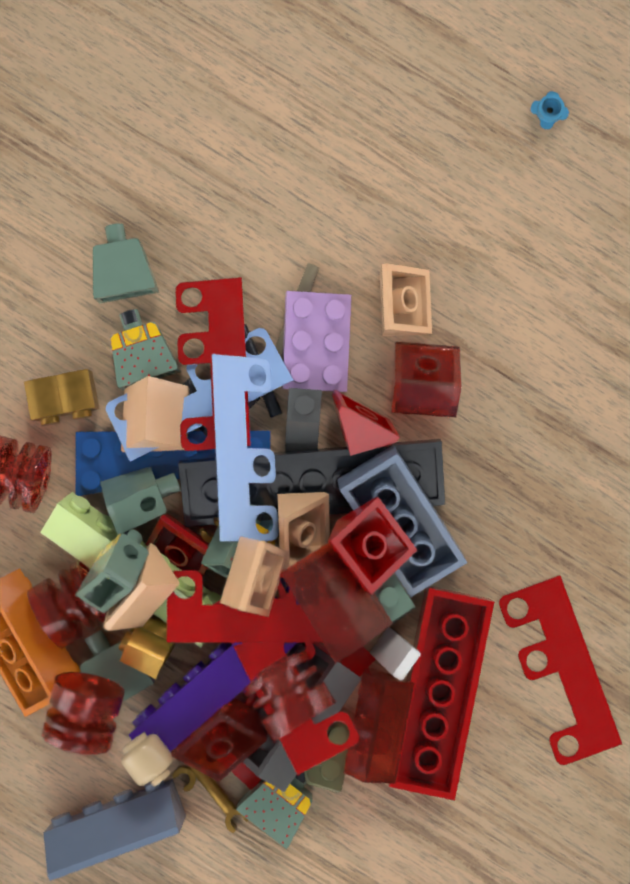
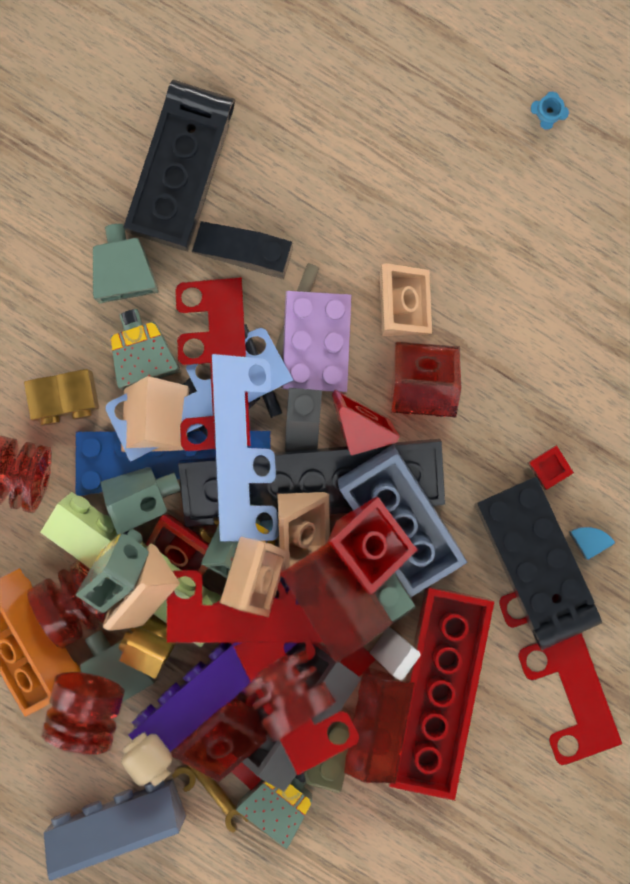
(179, 165): none -> black hinge
(244, 248): none -> black slope
(538, 563): none -> black hinge
(550, 467): none -> red plate
(591, 541): none -> dark azure tile

